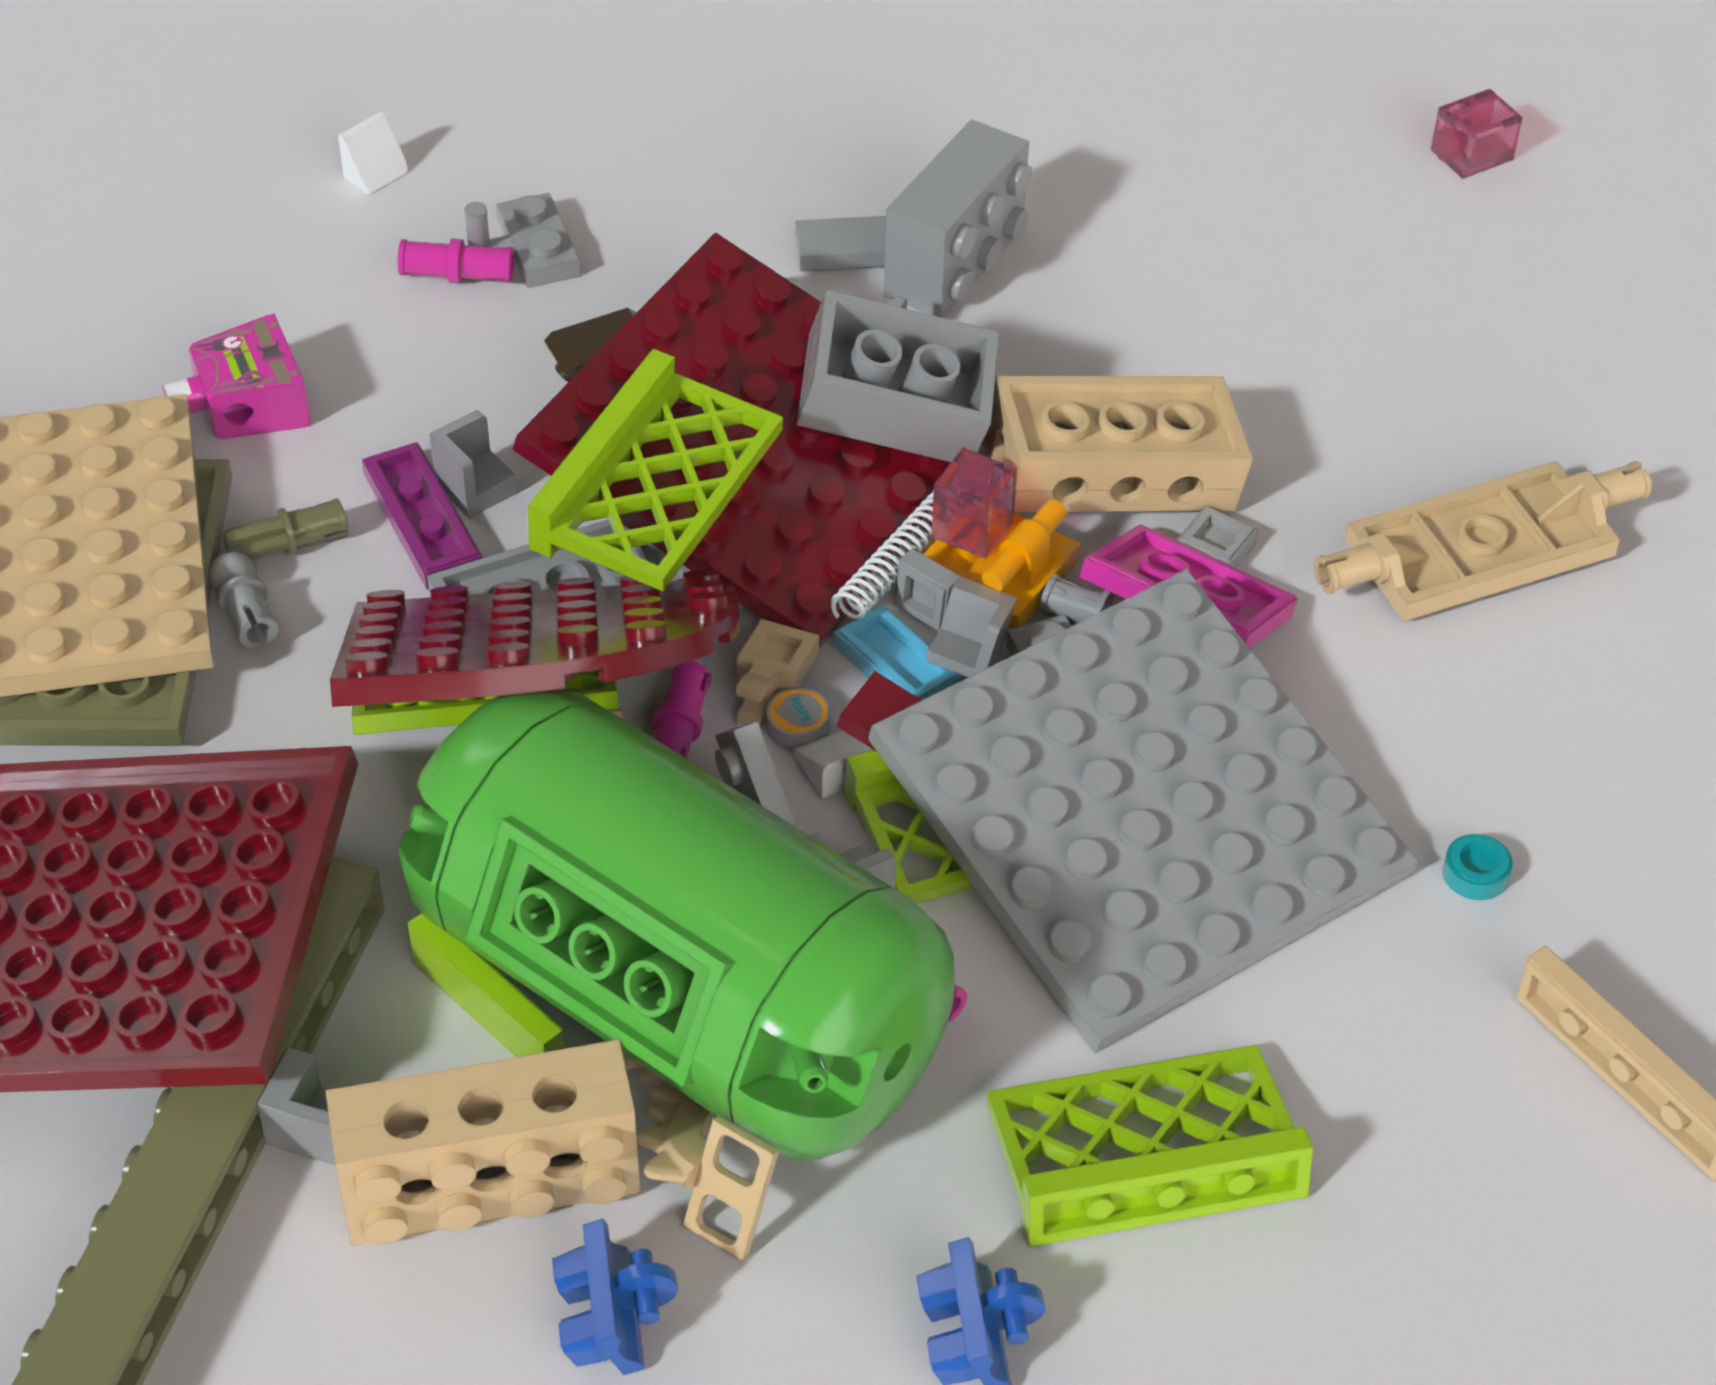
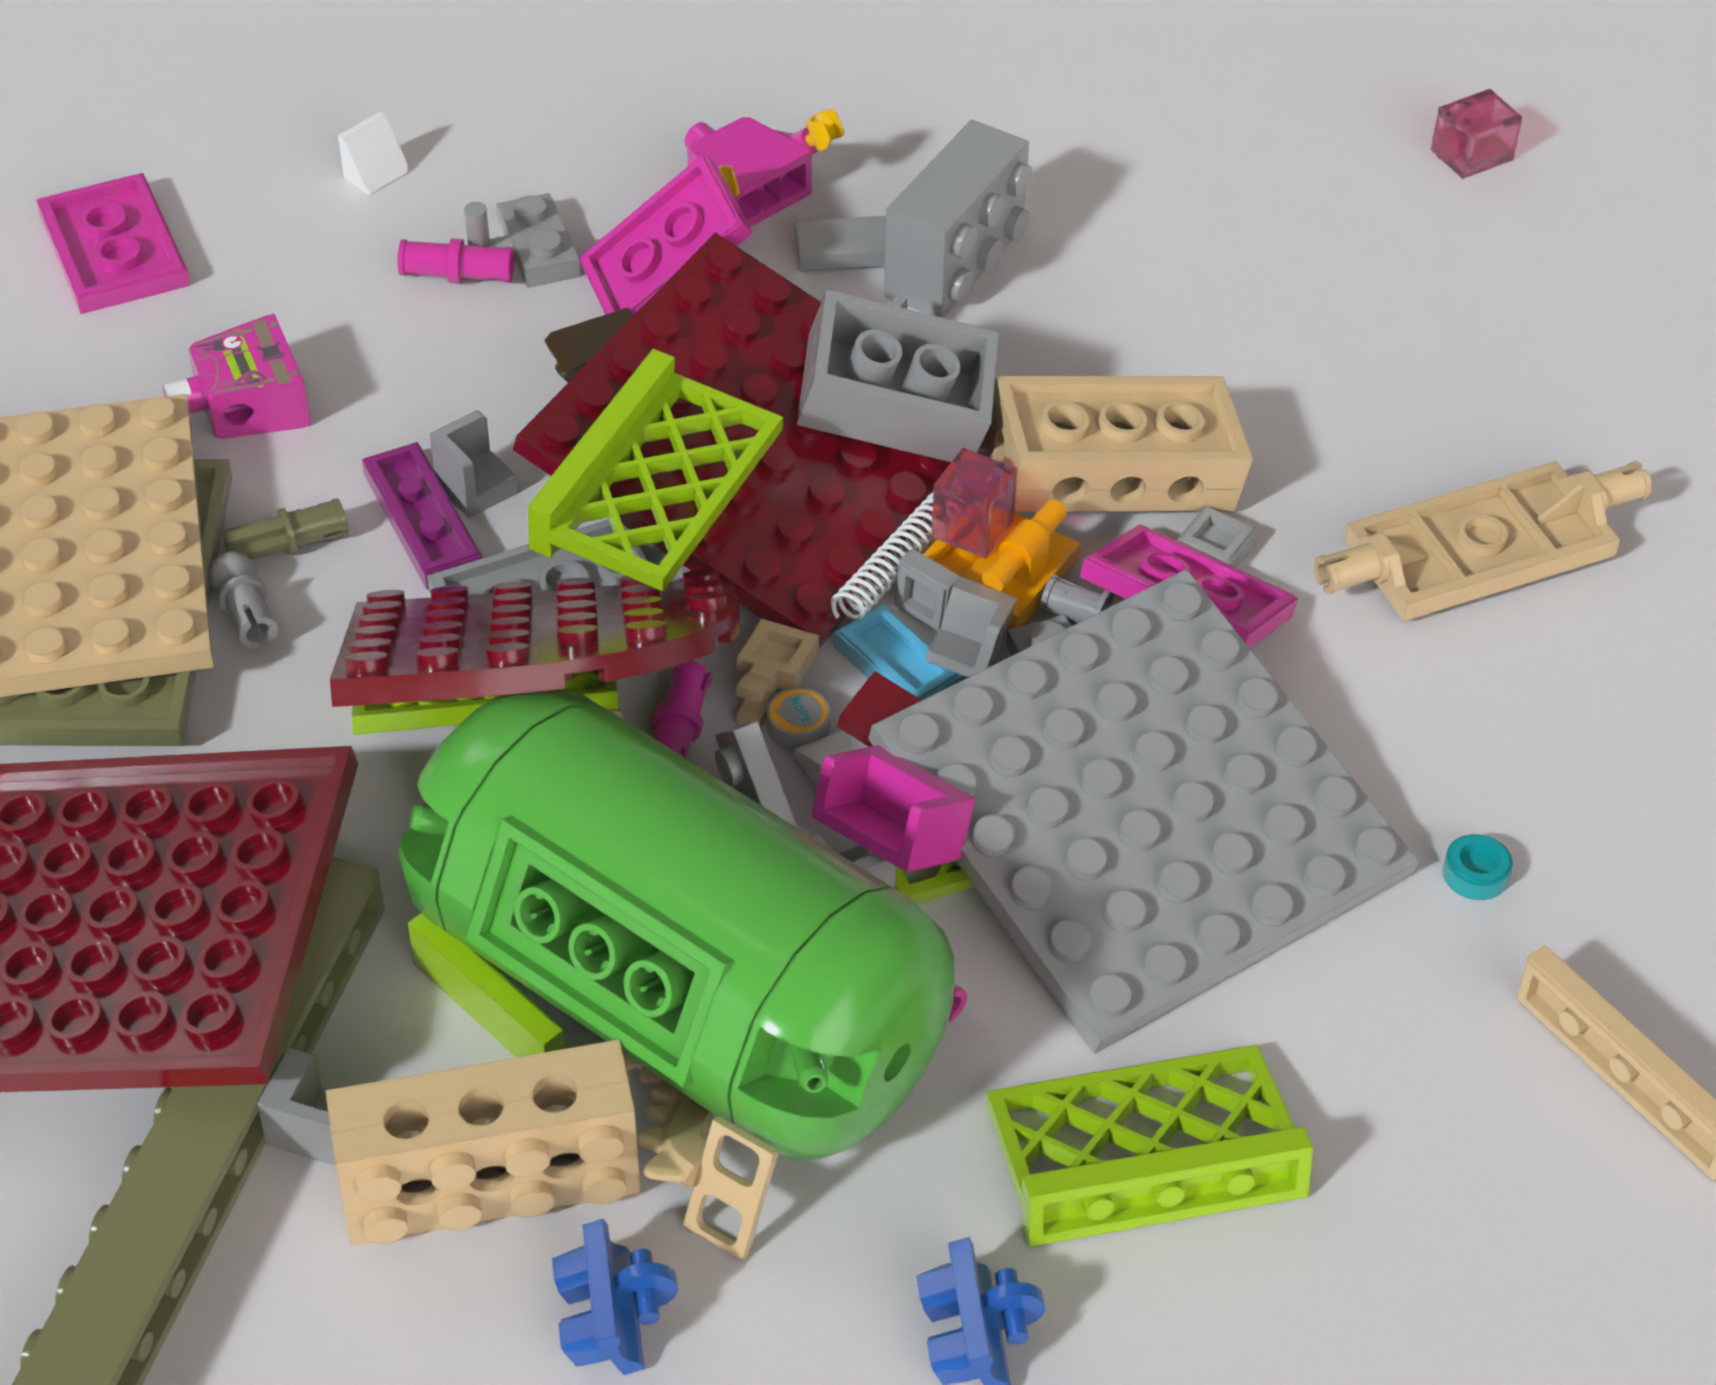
(112, 243): none -> dark pink tile
(662, 236): none -> dark pink tile
(764, 165): none -> dark pink torso
(893, 808): none -> dark pink panel

